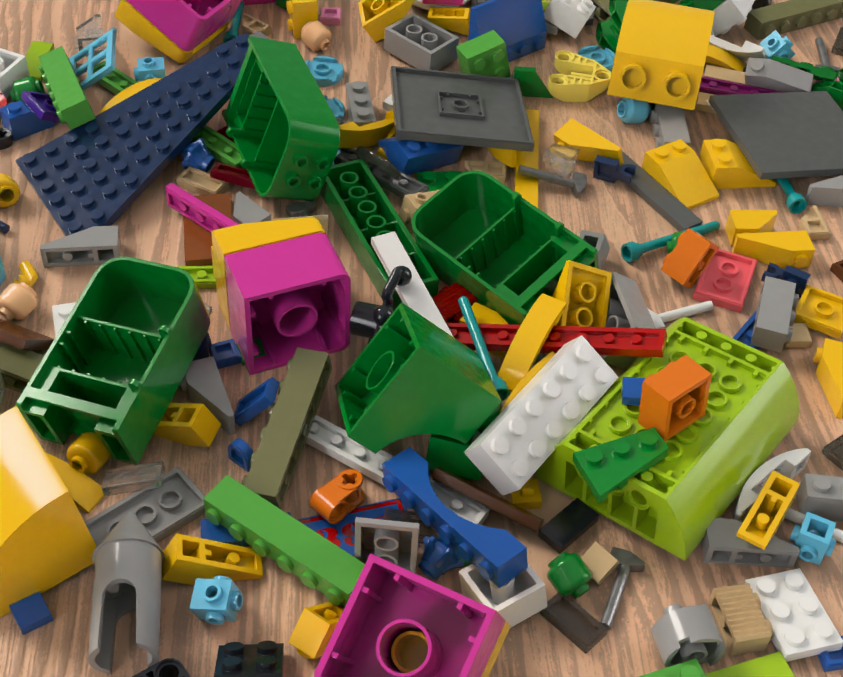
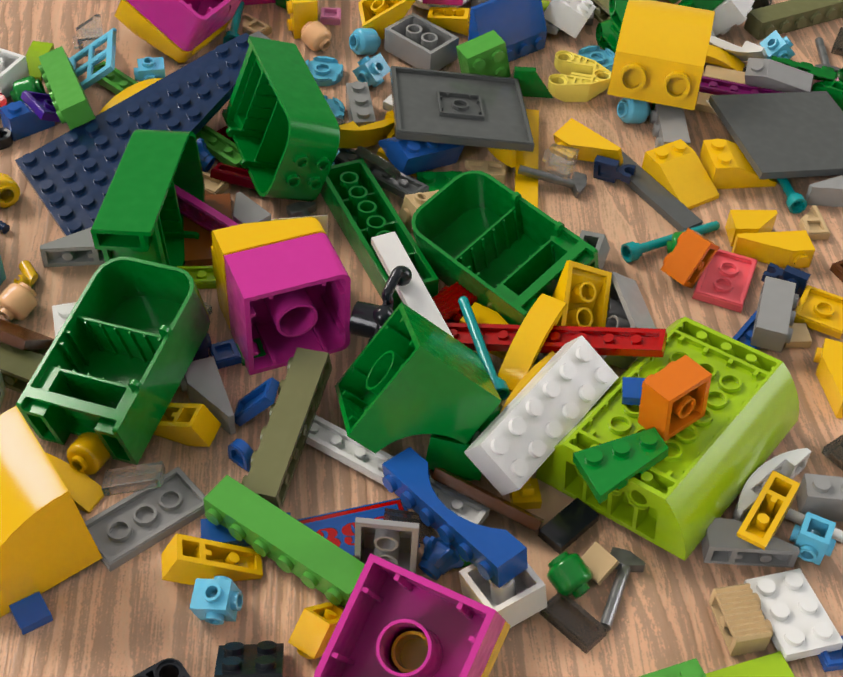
(125, 582): light grey piece -> none
(141, 204): none -> green piece
(336, 499): orange piece -> none
(364, 41): none -> medium azure head
(369, 73): none -> medium azure brick
(660, 319): white piece -> none
(688, 635): light grey brick -> none

